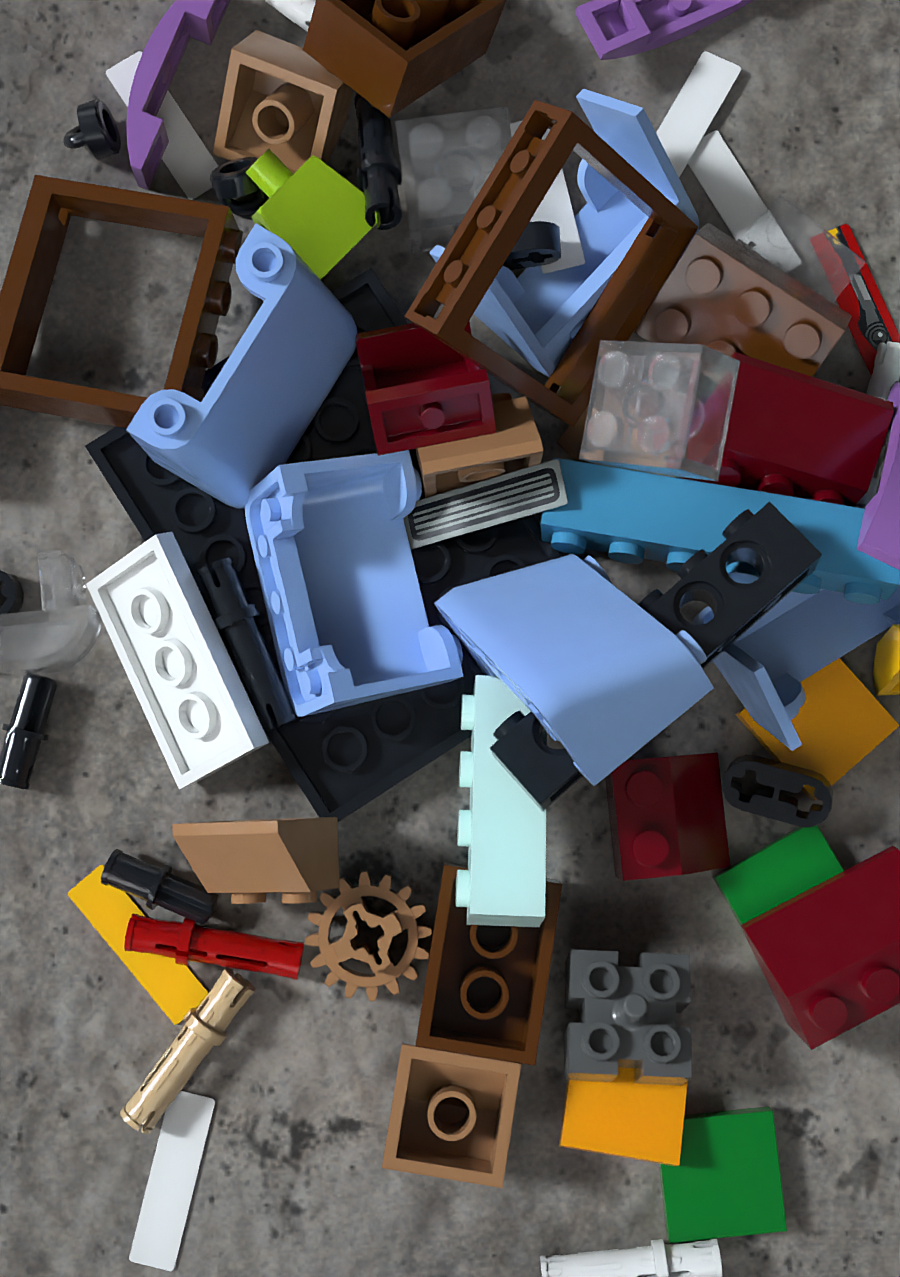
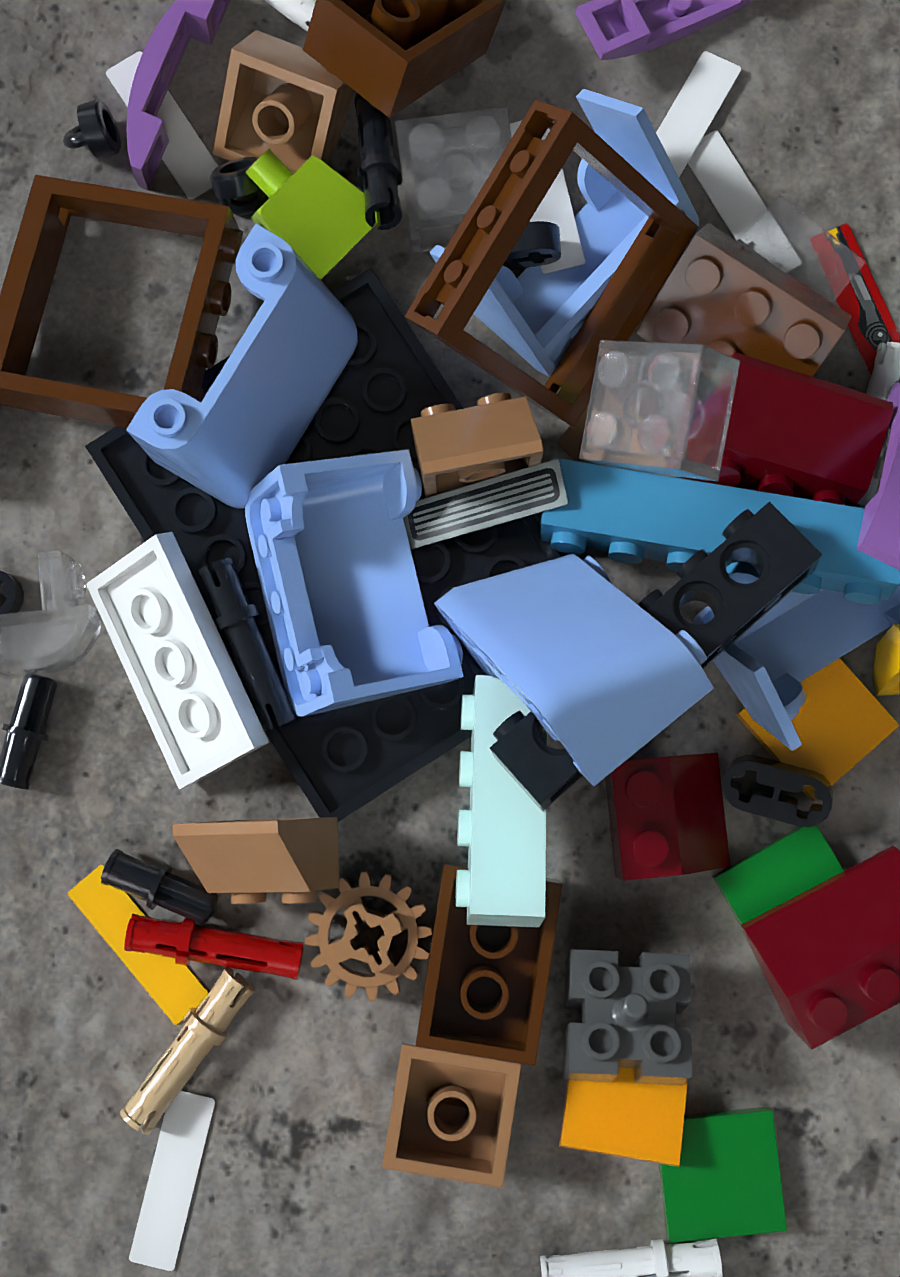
(421, 390): dark red panel -> none

